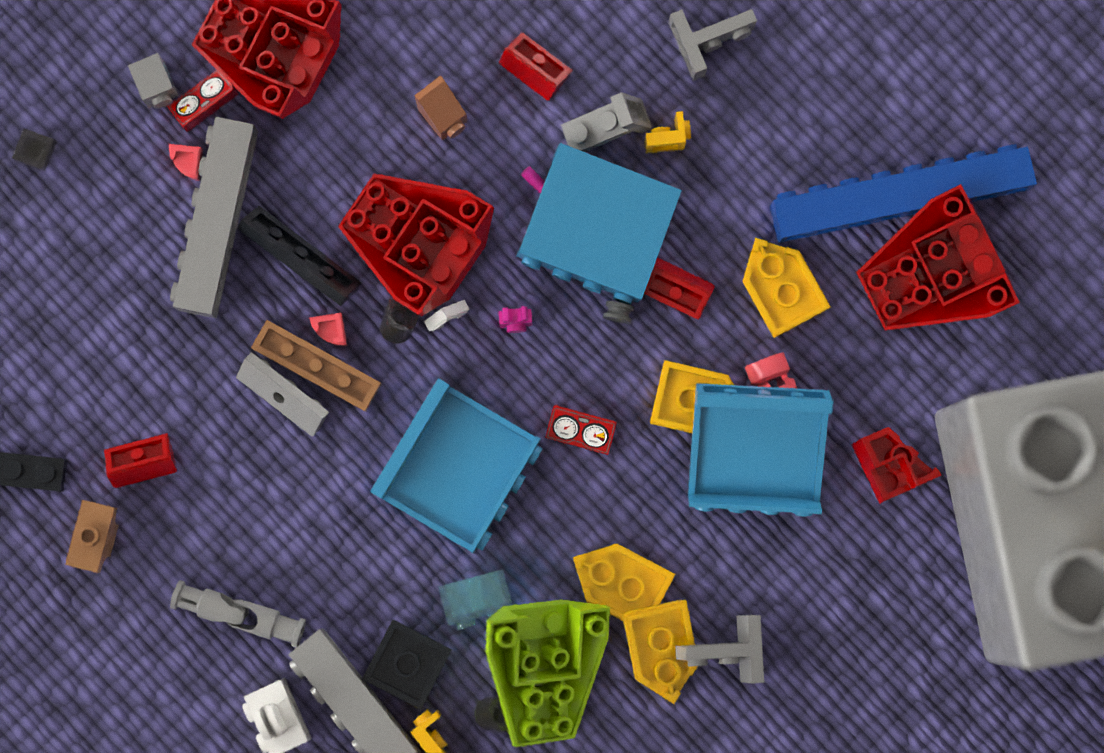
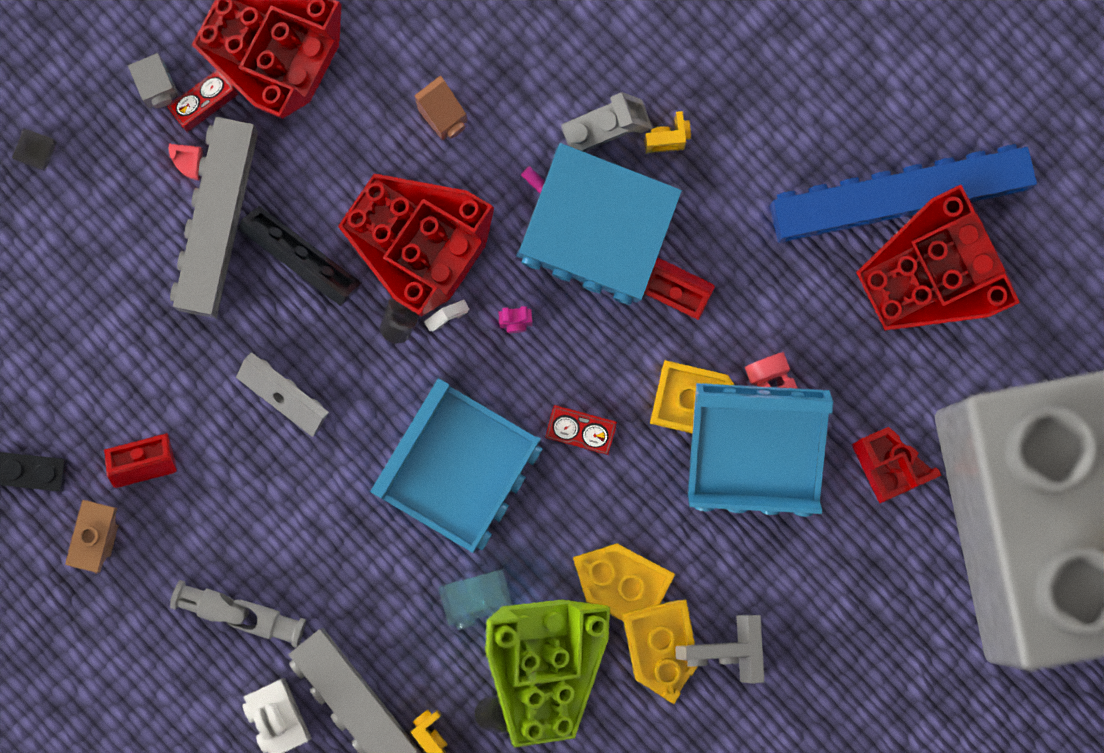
(316, 365): medium nougat plate -> none
(330, 328): coral tile -> none
(407, 664): black plate -> none
(534, 66): red slope -> none
(618, 312): dark grey bush -> none
(708, 38): light grey bracket -> none
(782, 287): yellow tile -> none

